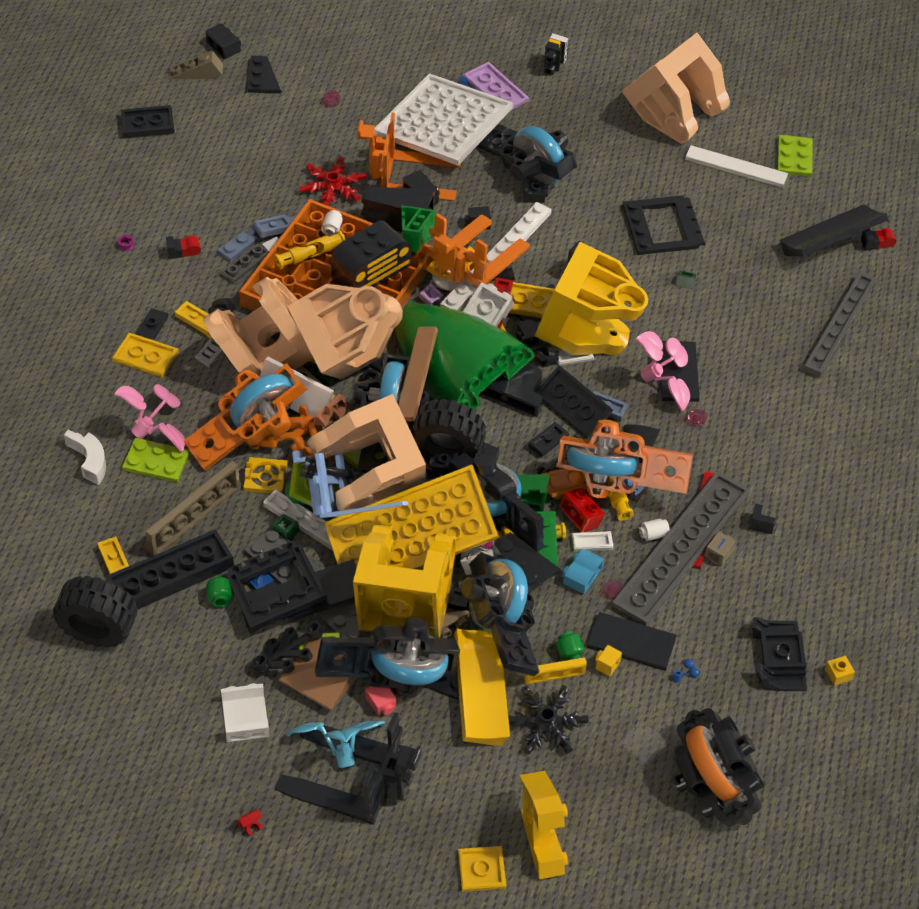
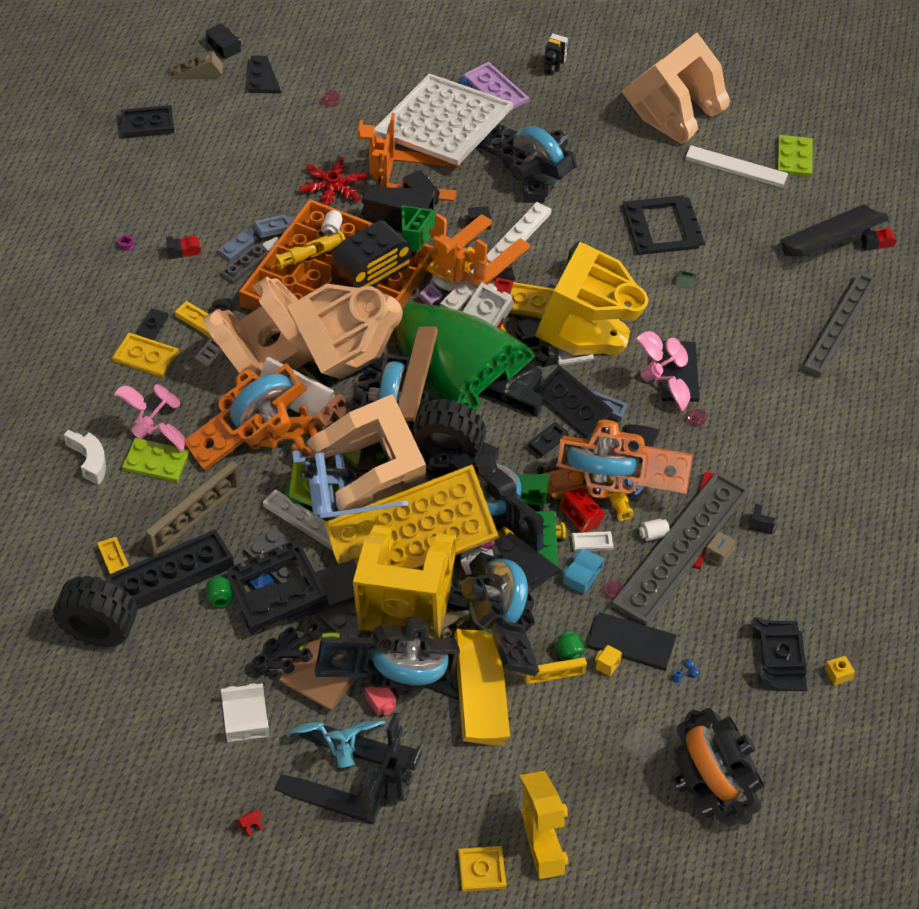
(253, 463): yellow piece -> none
(286, 527): dark green slope -> none
(547, 719): black piece -> none

